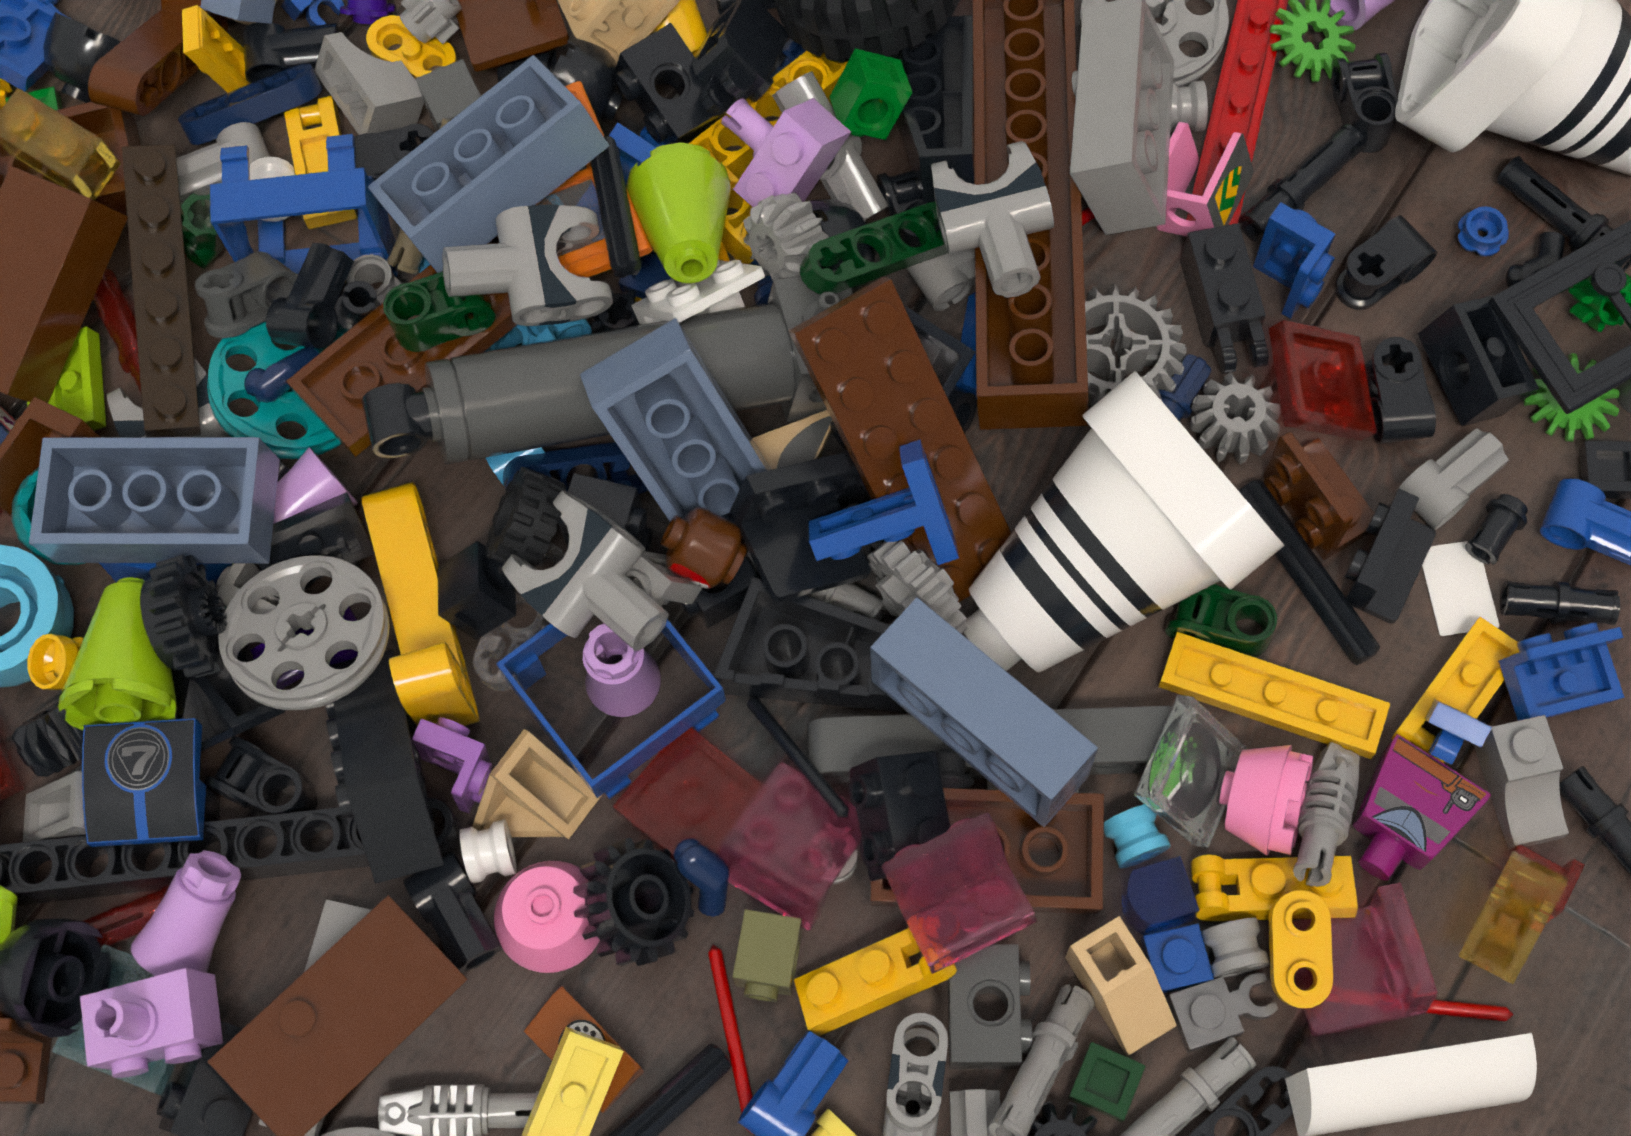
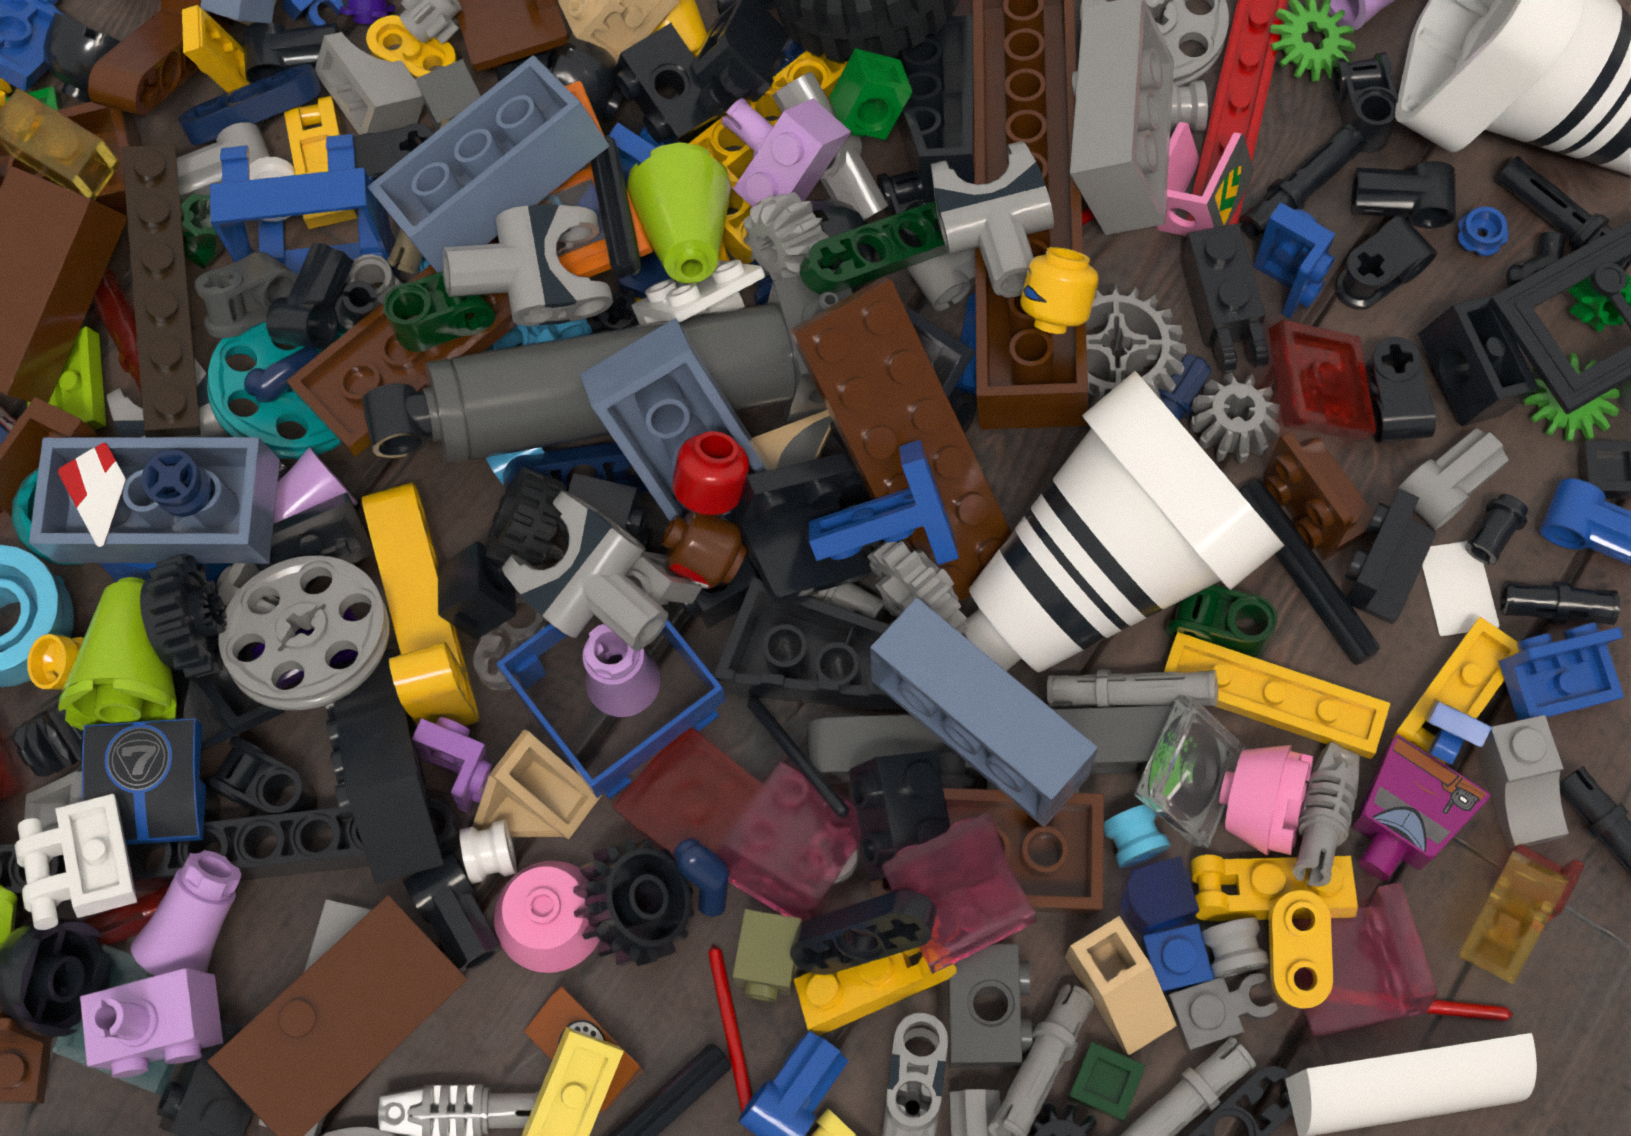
(94, 857): none -> white plate
(95, 488): none -> white sticker
(166, 473): none -> dark blue wheel
(710, 473): none -> red head
(895, 919): none -> black beam
(1059, 290): none -> yellow head
(1130, 690): none -> light grey pin
(1422, 193): none -> black piece

